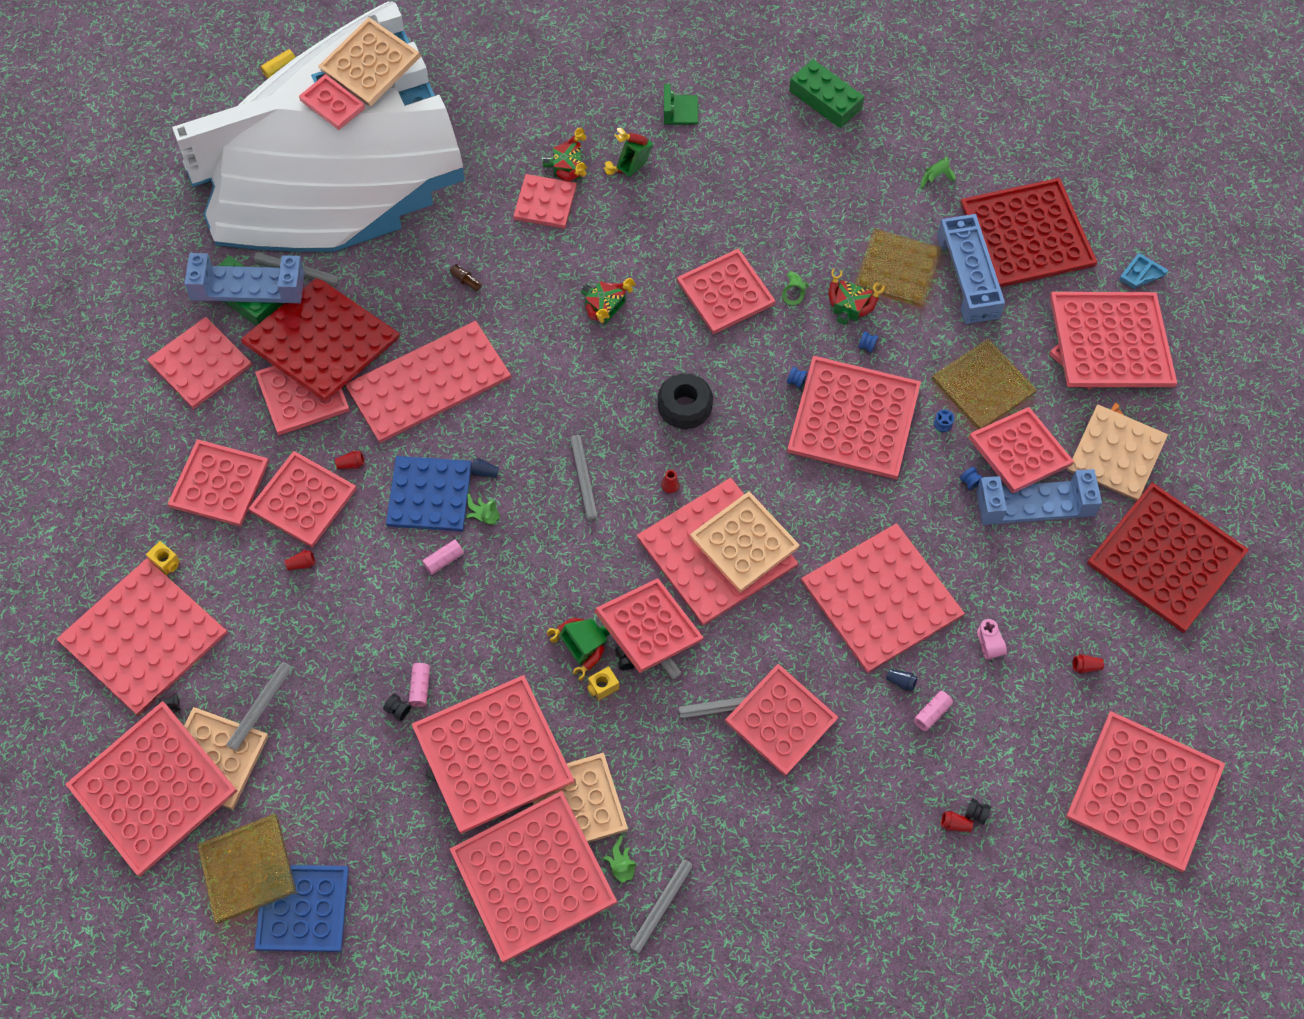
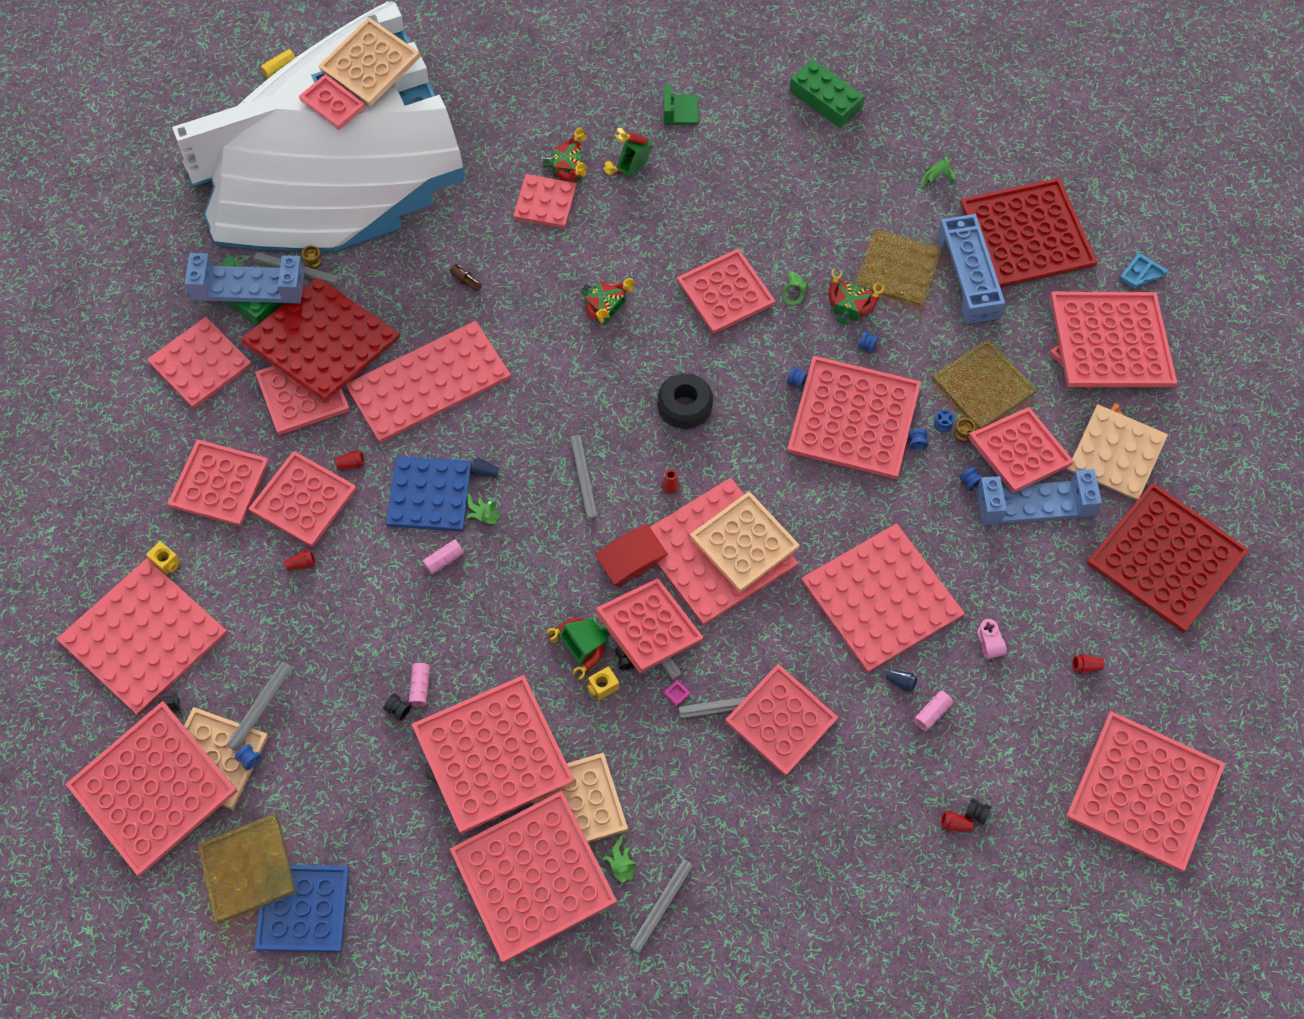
(247, 757): none -> blue wheel
(312, 257): none -> pearl gold wheel
(631, 555): none -> red slope
(677, 693): none -> dark pink tile
(918, 439): none -> blue wheel
(963, 429): none -> pearl gold wheel

